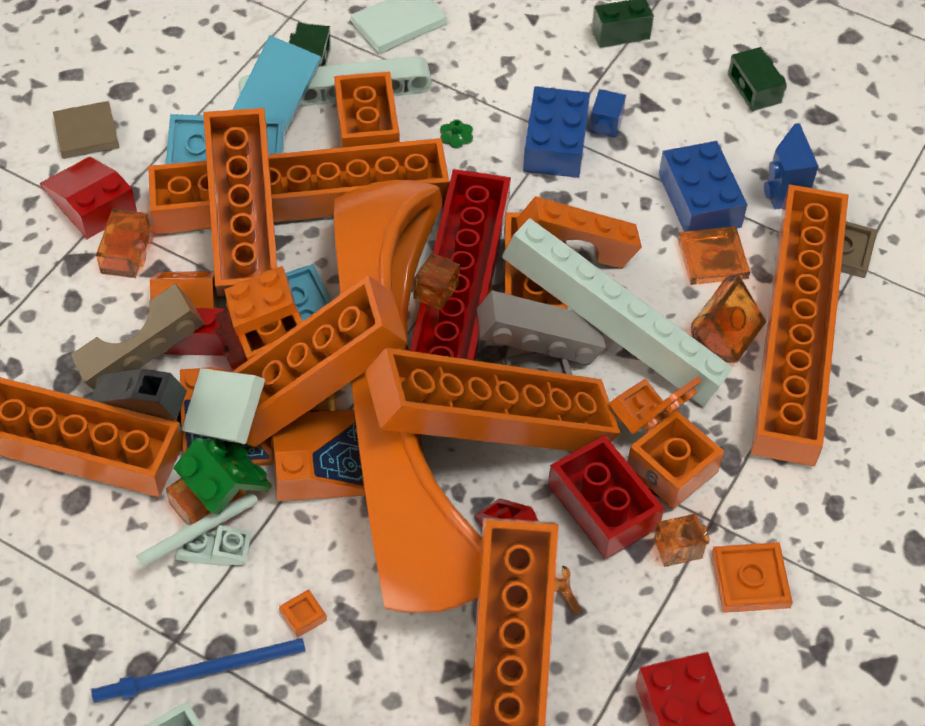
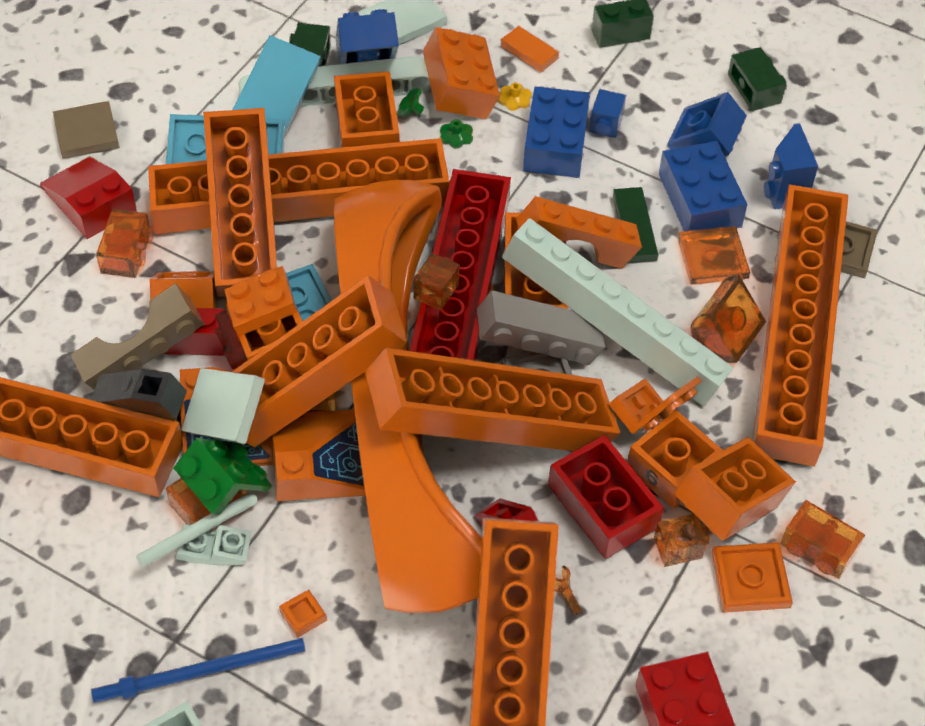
(366, 37): none -> blue brick
(410, 103): none -> green plant
(461, 73): none -> orange brick
(515, 96): none -> yellow plant
(529, 48): none -> orange tile
(632, 207): none -> dark green tile
(709, 121): none -> blue slope
(734, 488): none -> orange brick
(822, 539): none -> clear orange brick

